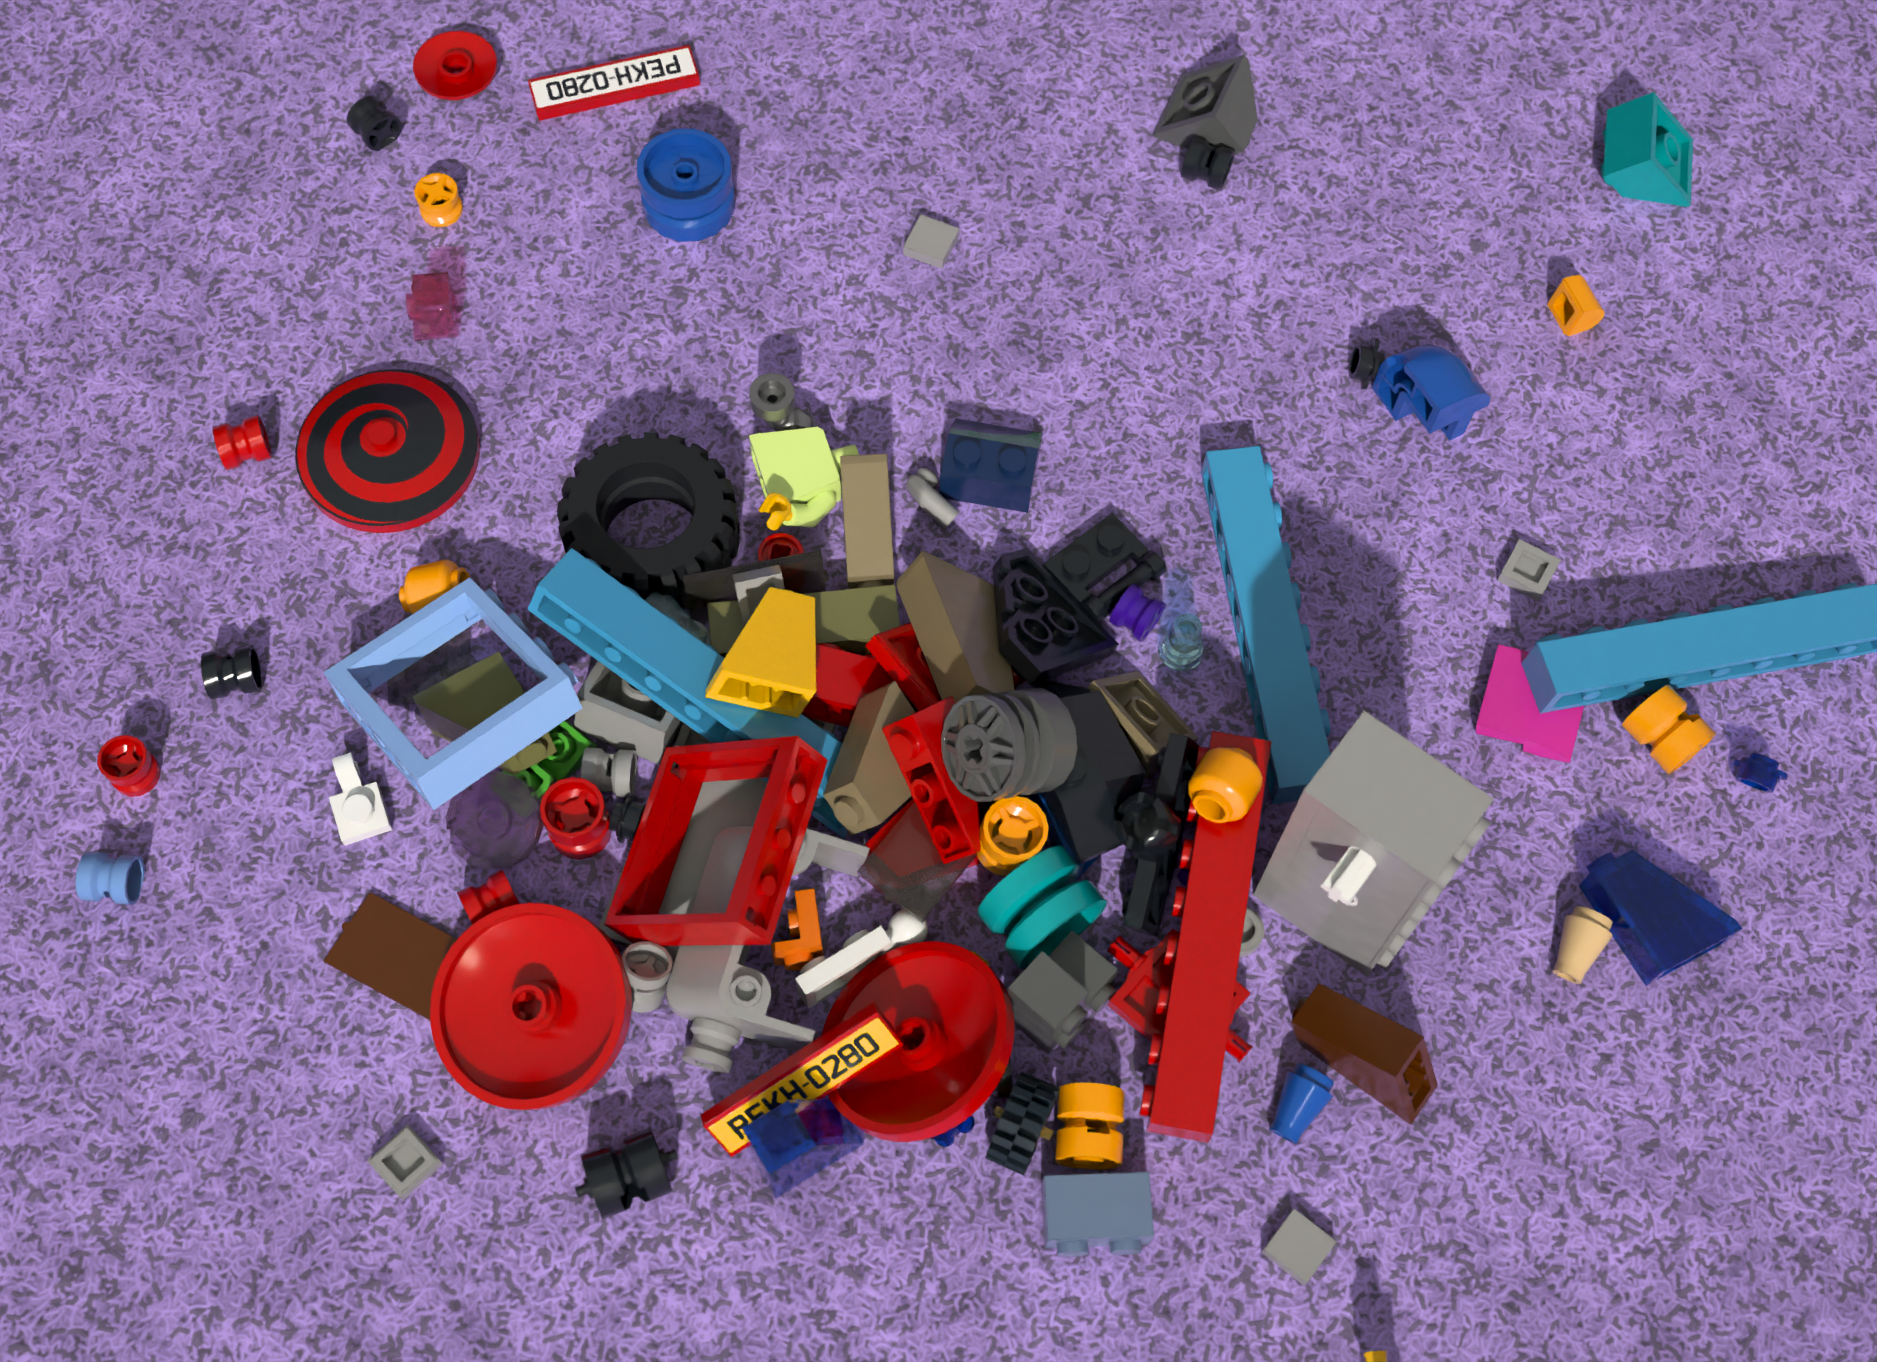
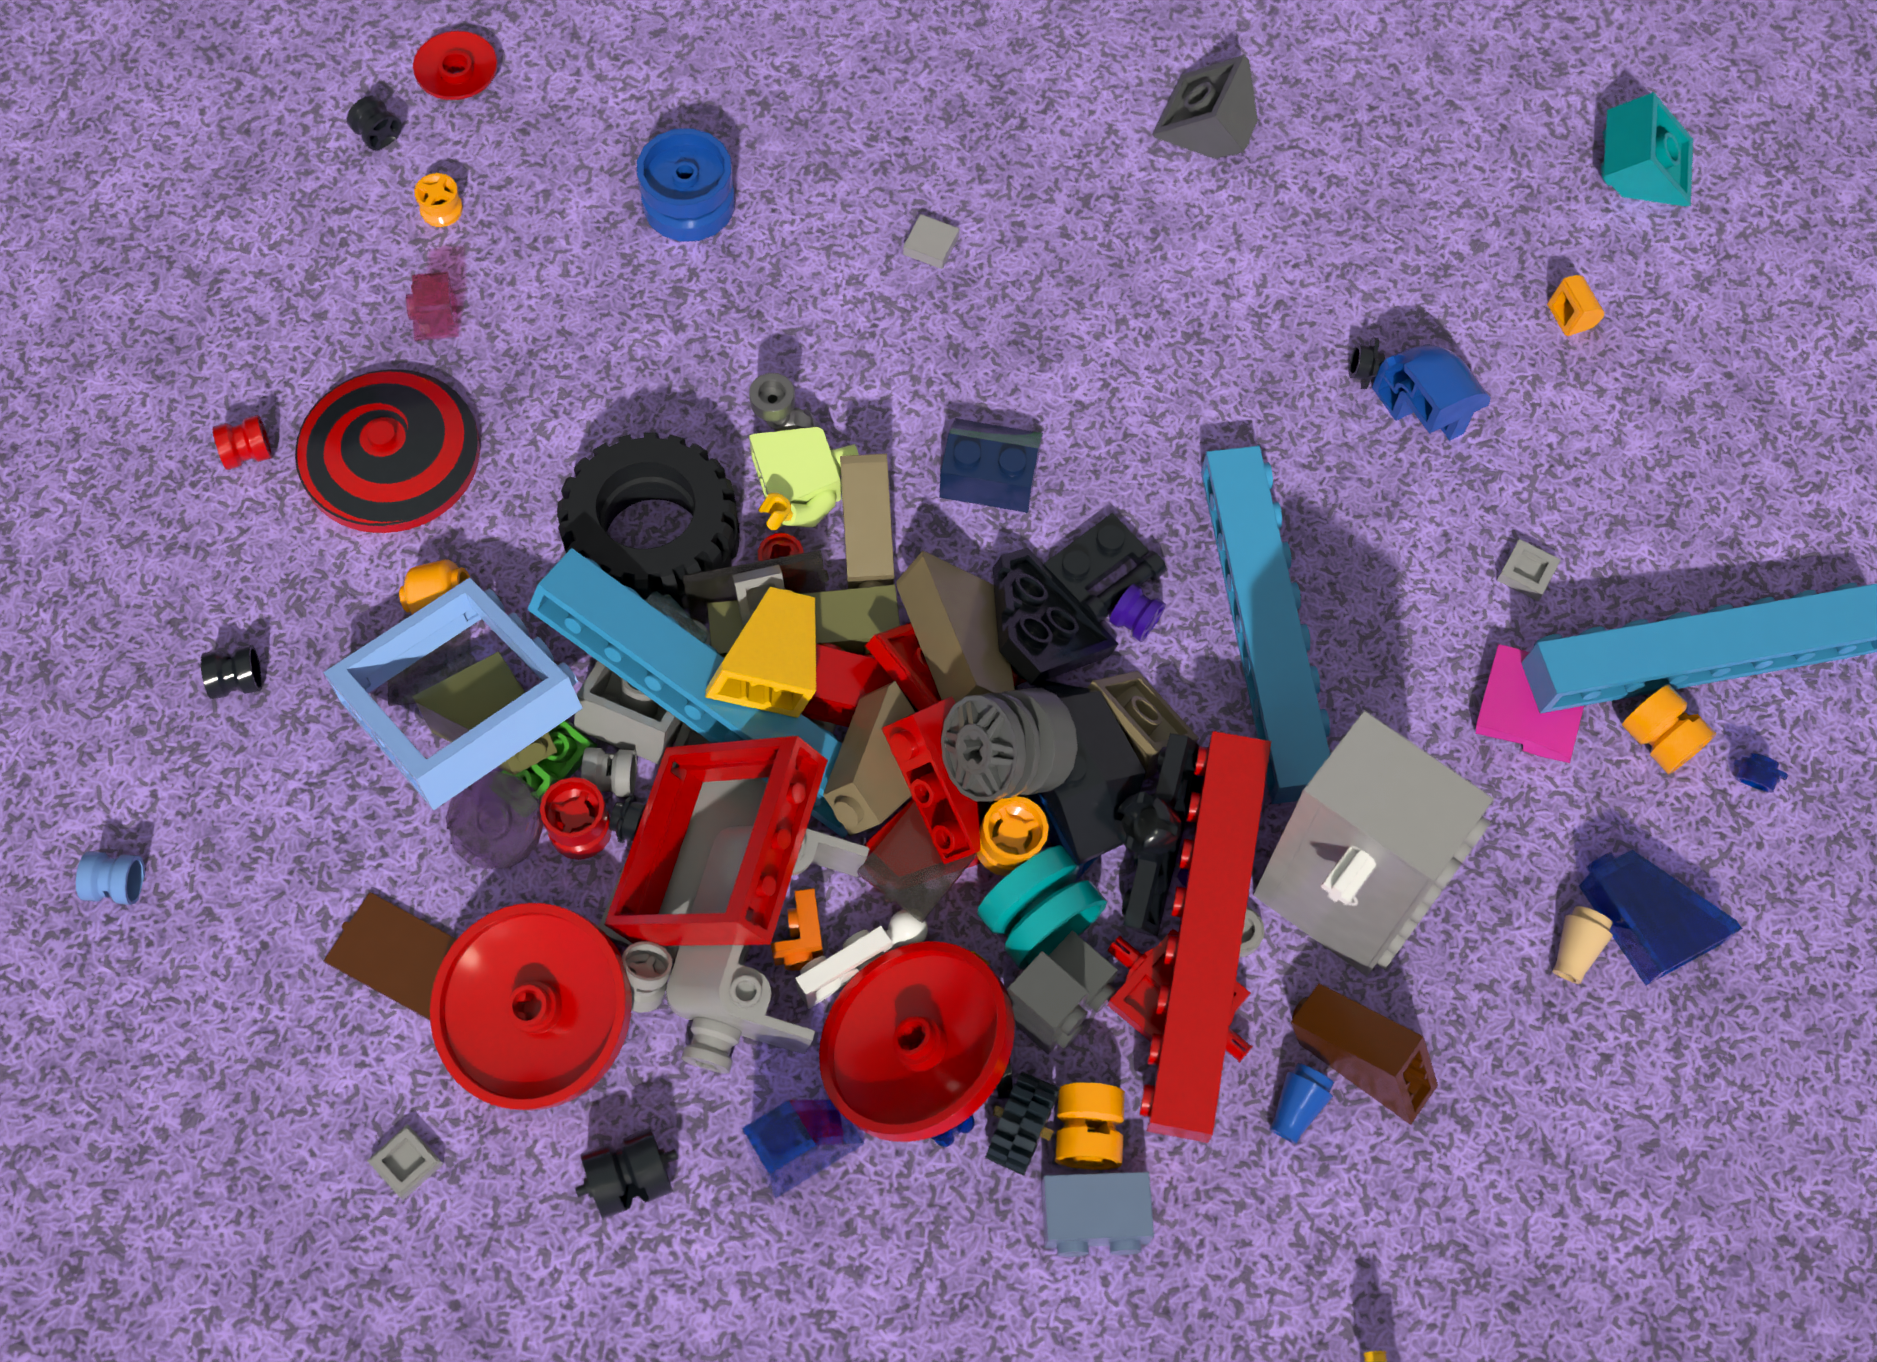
(128, 755): red wheel -> none
(360, 807): white plate -> none
(488, 897): red wheel -> none
(614, 82): tile -> none
(805, 1074): tile -> none
(932, 502): light grey arm -> none
(1183, 643): clear light blue cone -> none
(1198, 161): black wheel -> none
(1225, 784): light orange head -> none
(1299, 1247): light grey tile -> none

